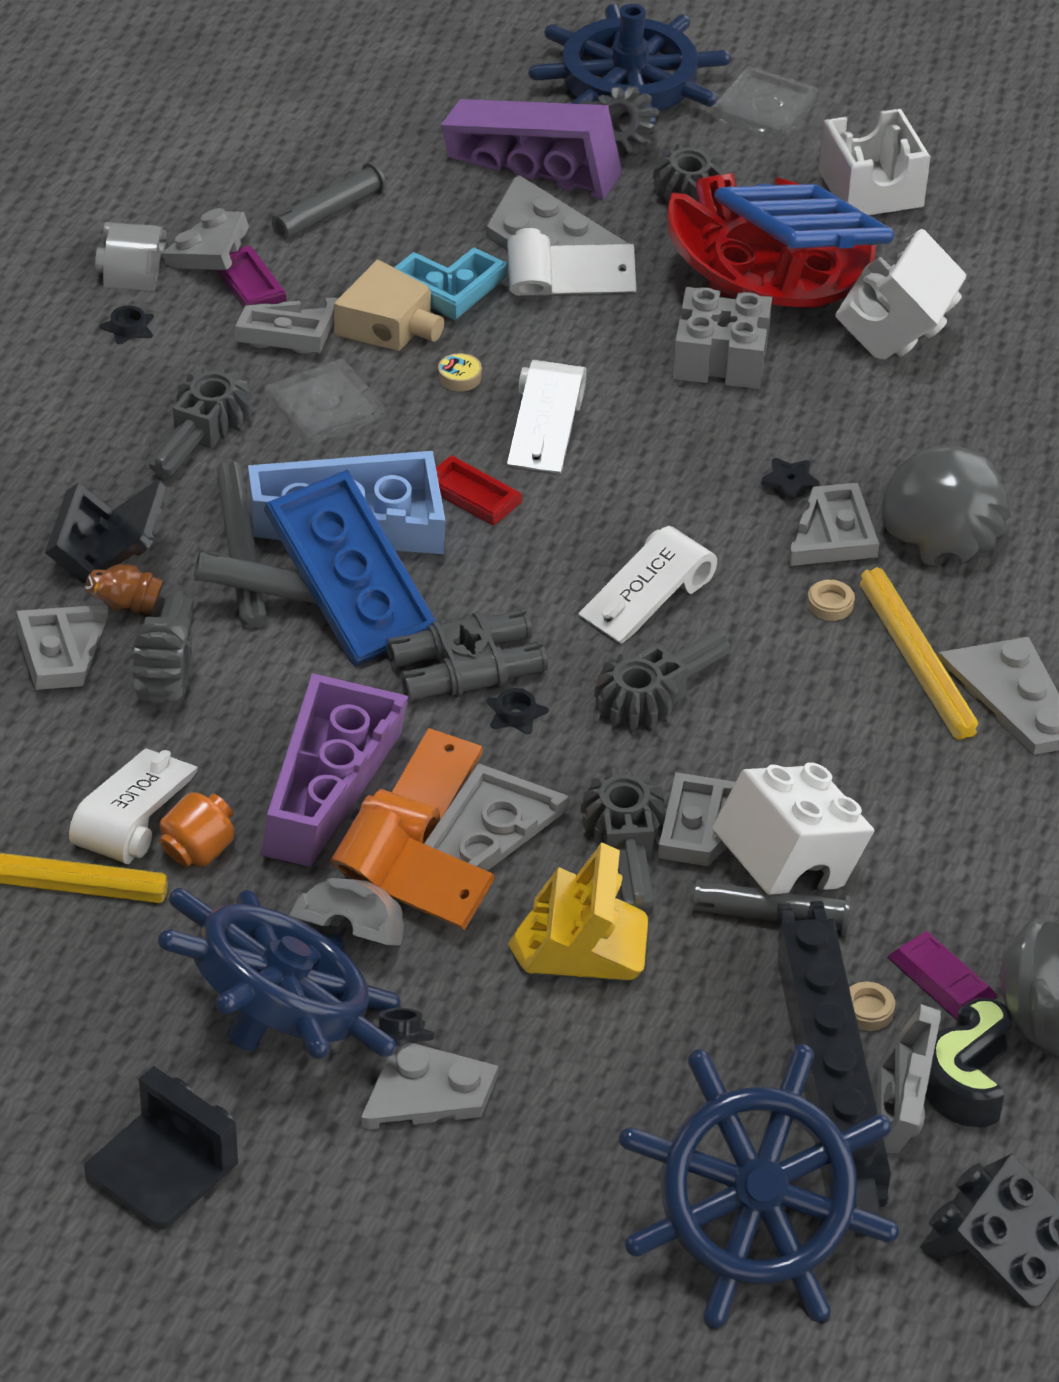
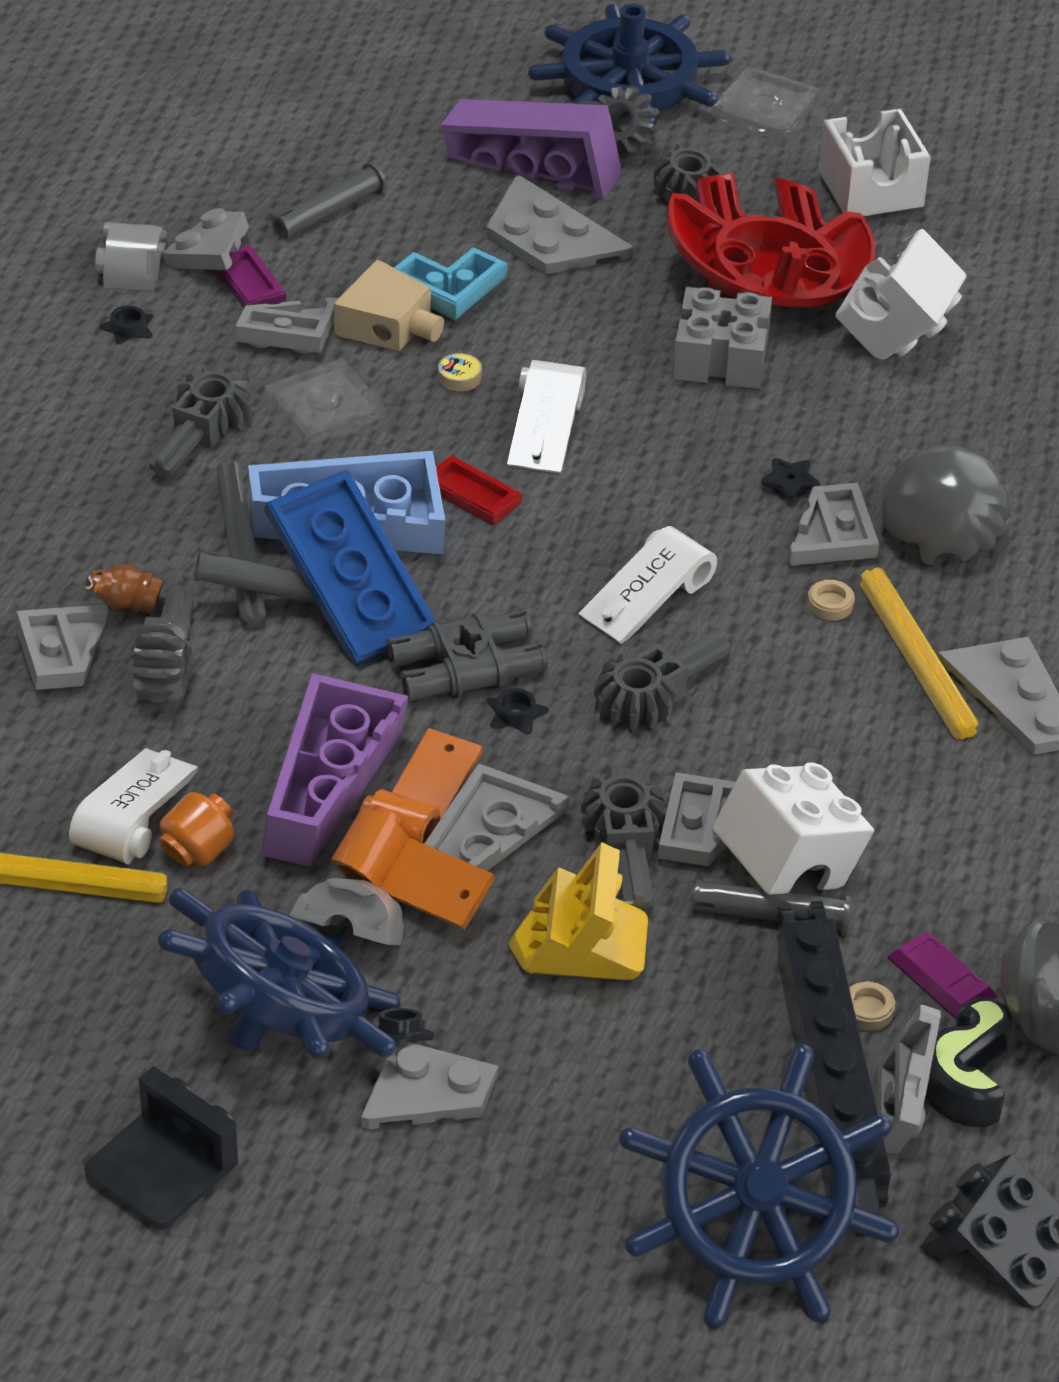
(96, 537): black bracket -> none
(568, 269): white door -> none
(804, 216): blue bar -> none

